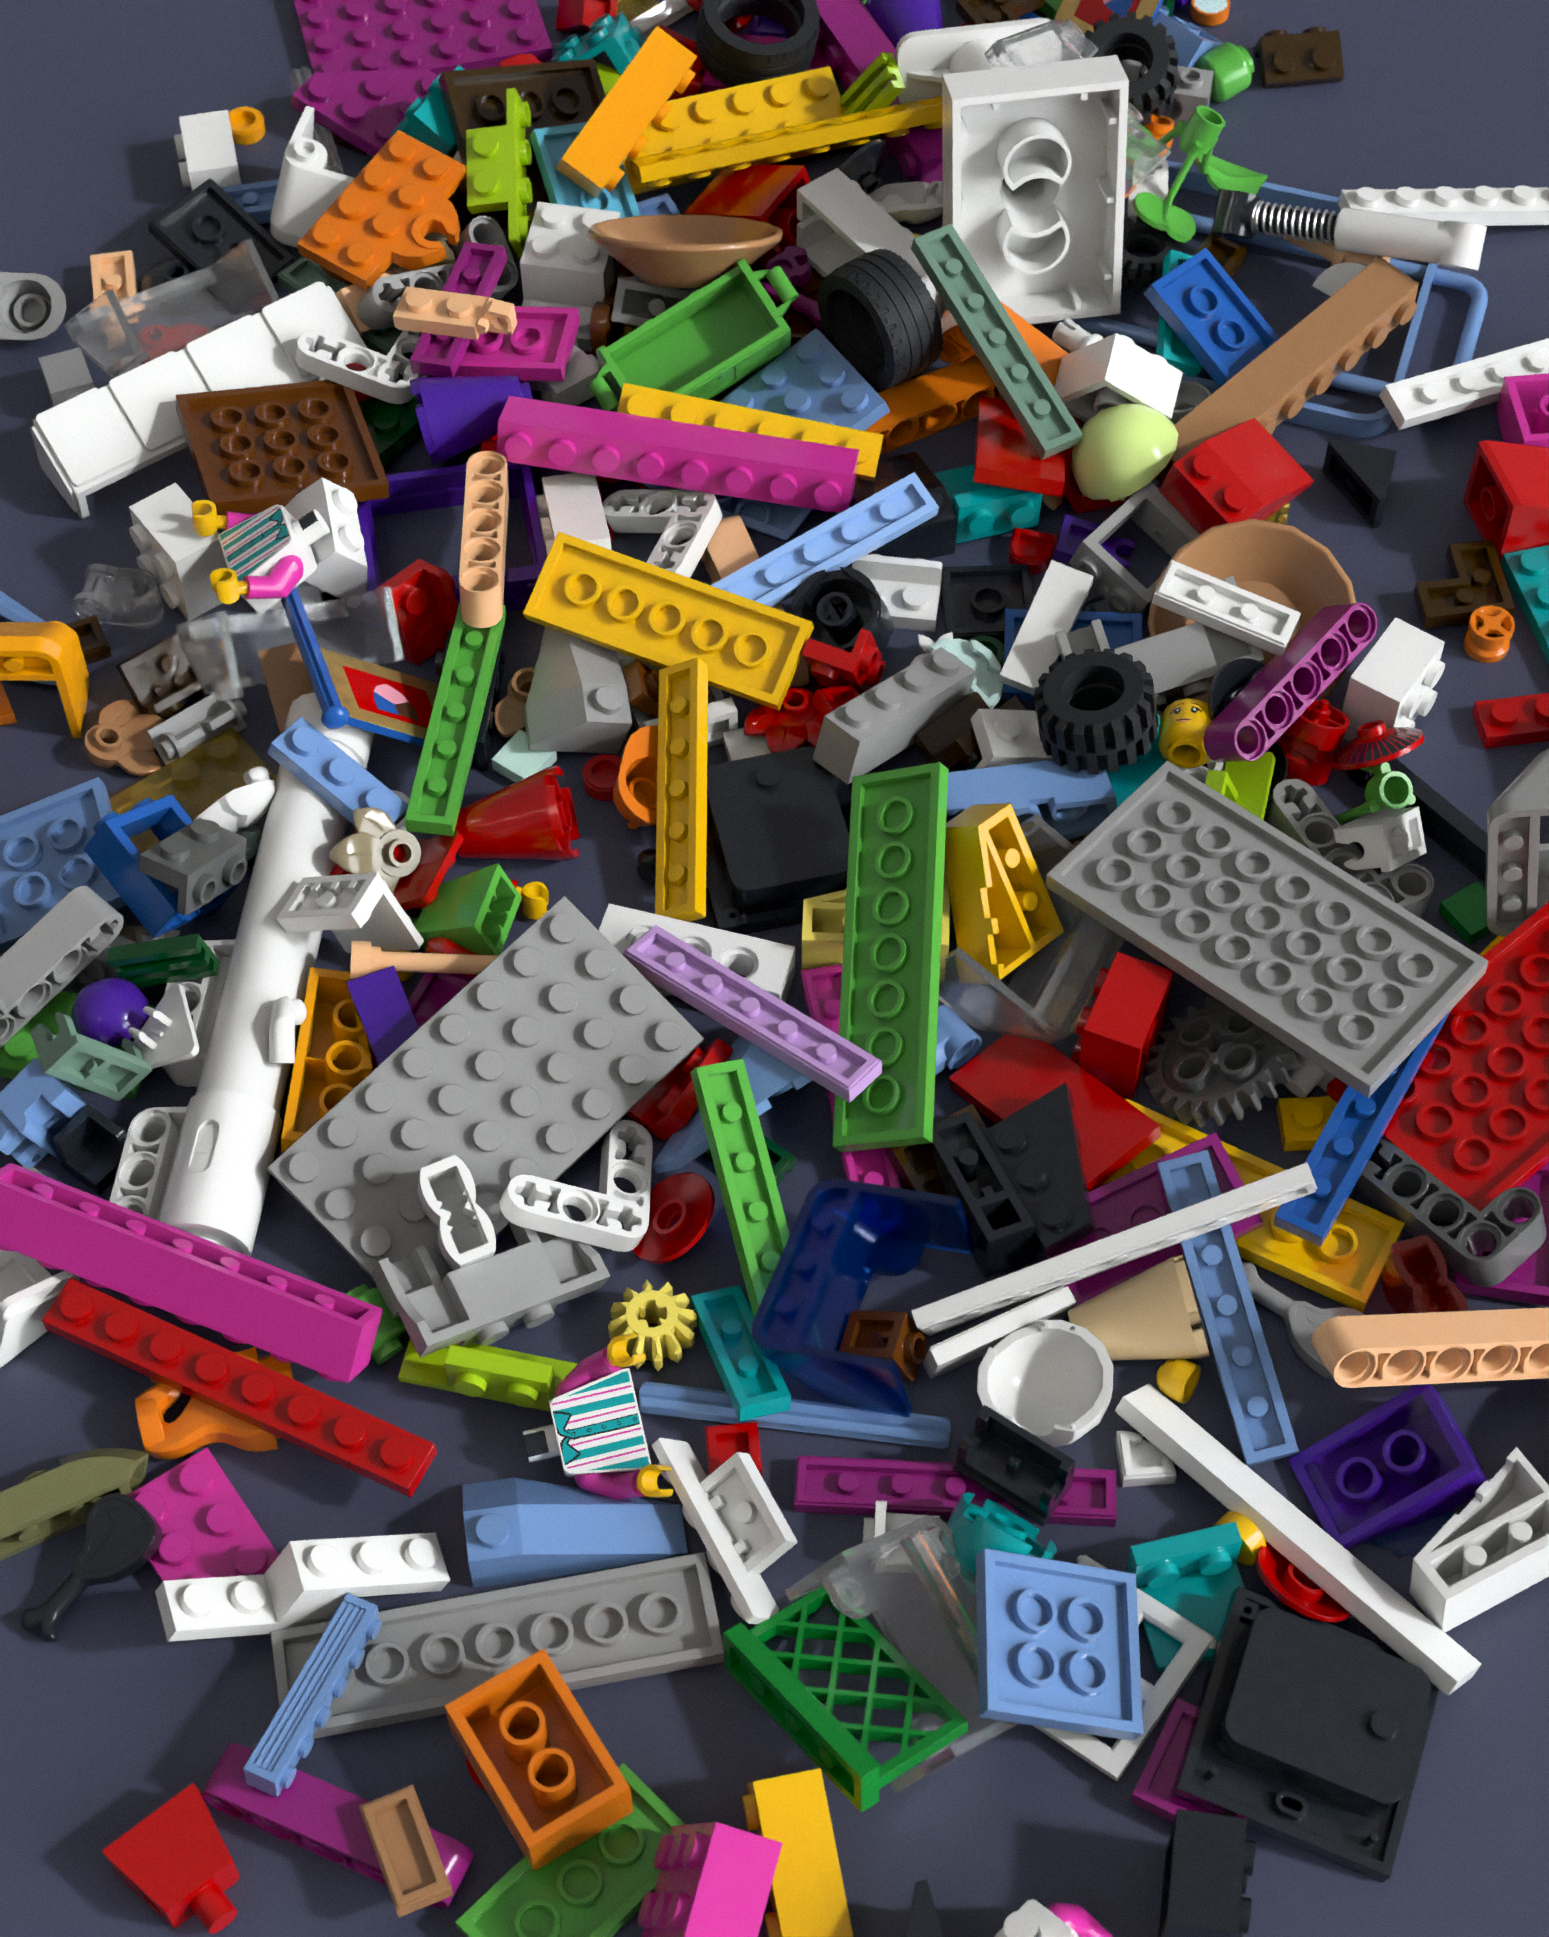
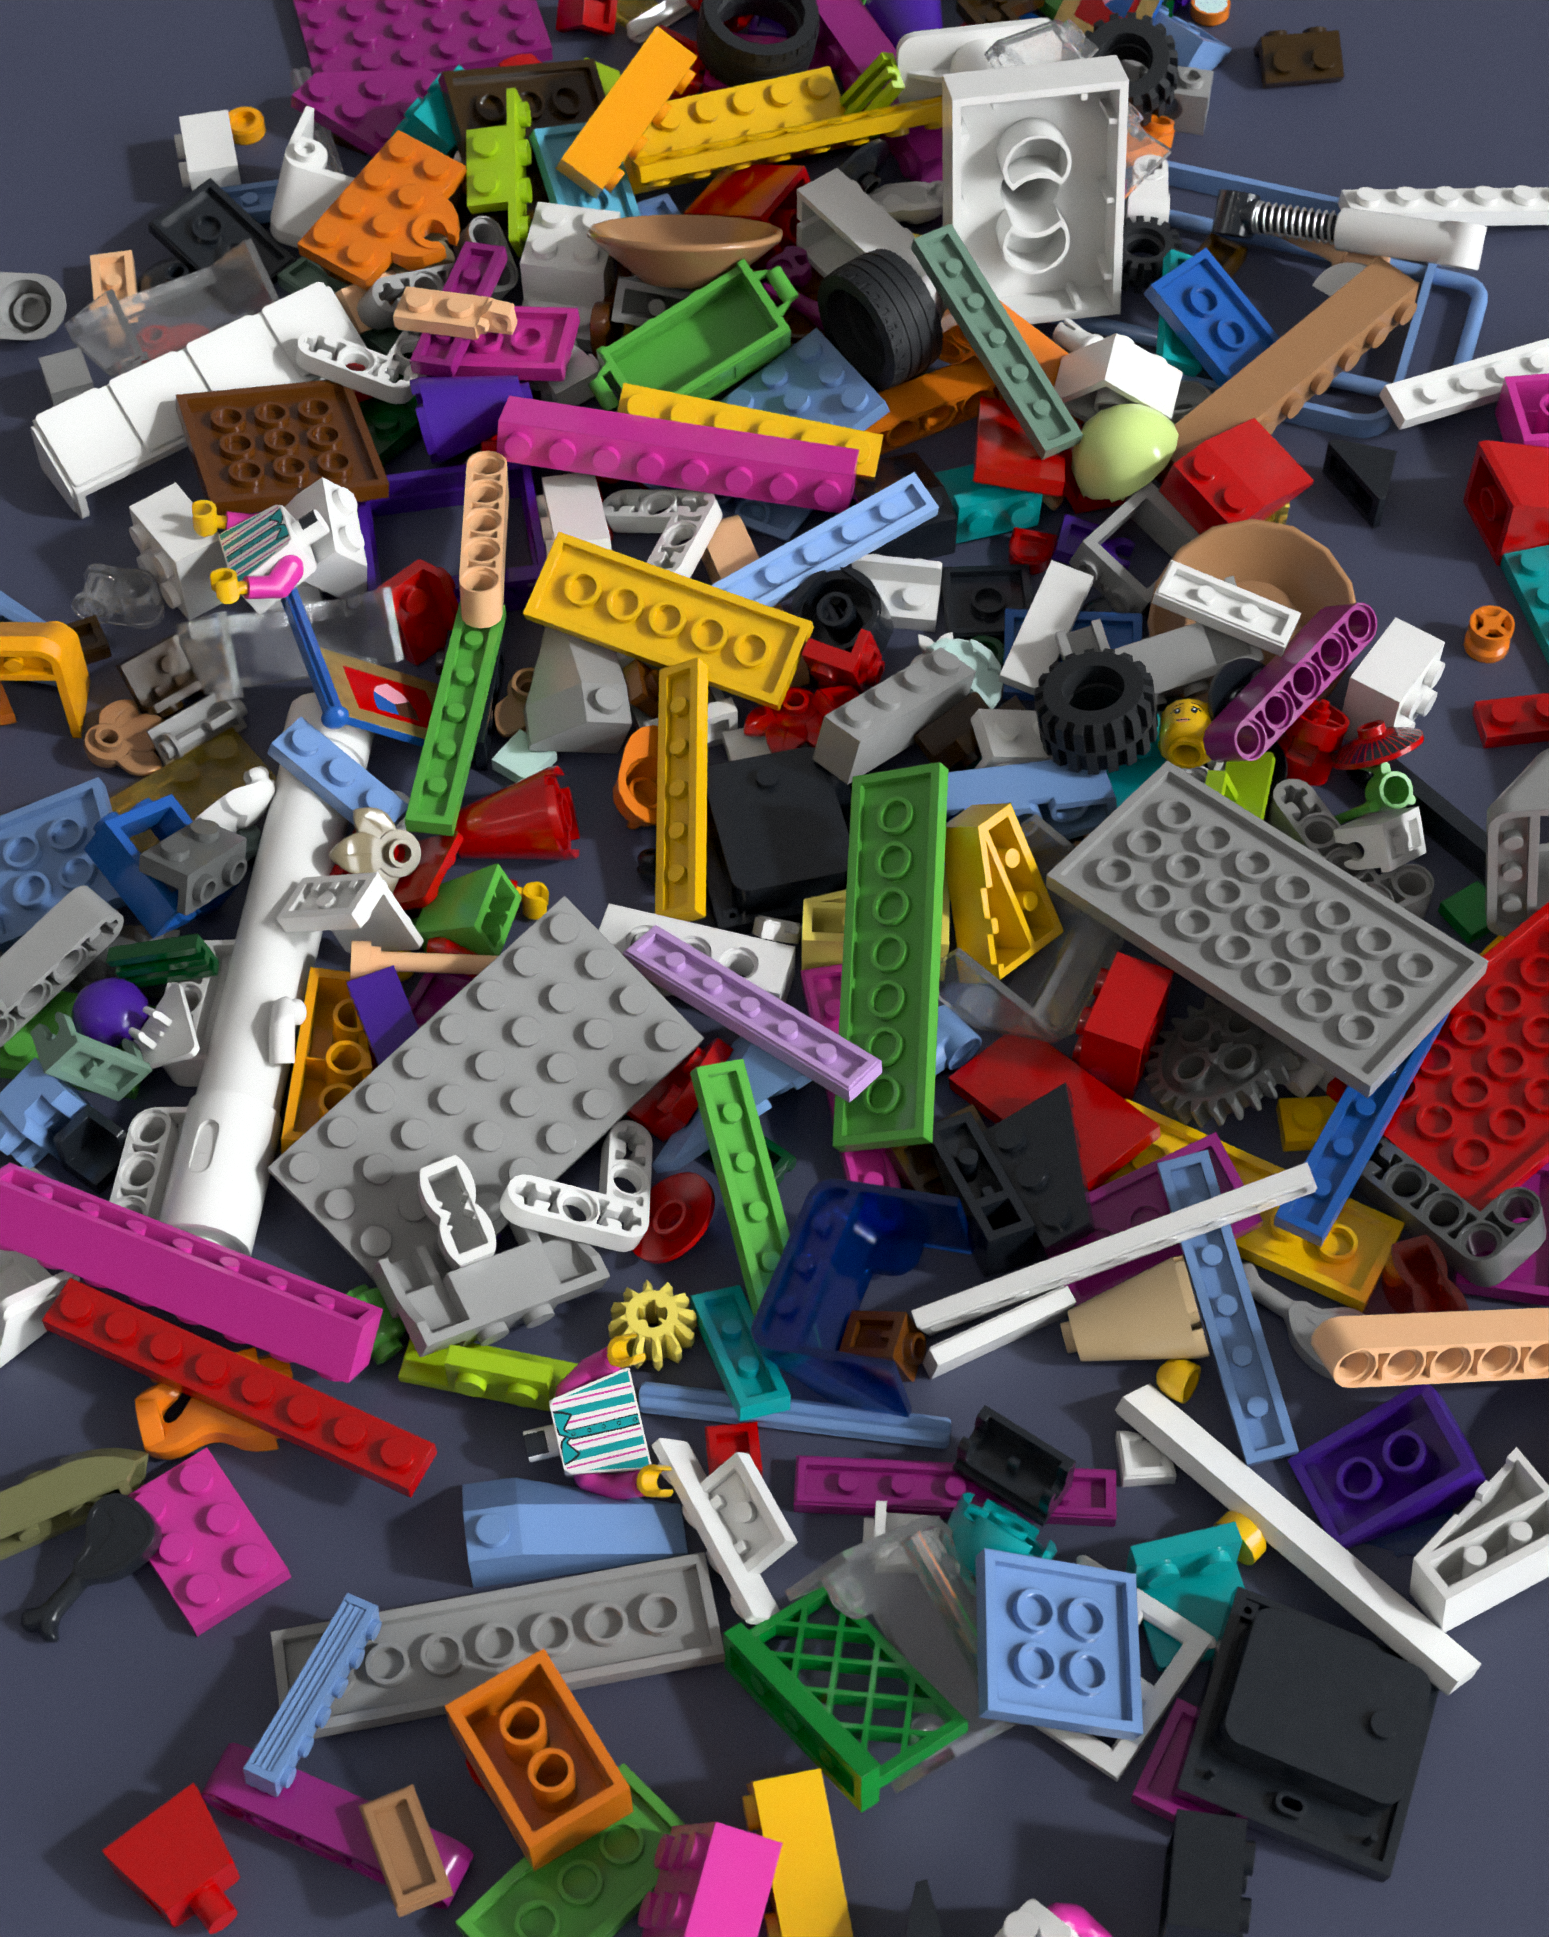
(284, 678): medium nougat tile -> none
(301, 1586): white bracket -> none
(600, 776): red tile -> none
(608, 34): teal bracket -> none
(777, 929): none -> white tile
(1048, 1380): white cylinder -> none
(1197, 141): bright green plant -> none
(1231, 70): bright green head -> none
(1295, 1588): red dish -> none
(1475, 583): dark brown plate -> none

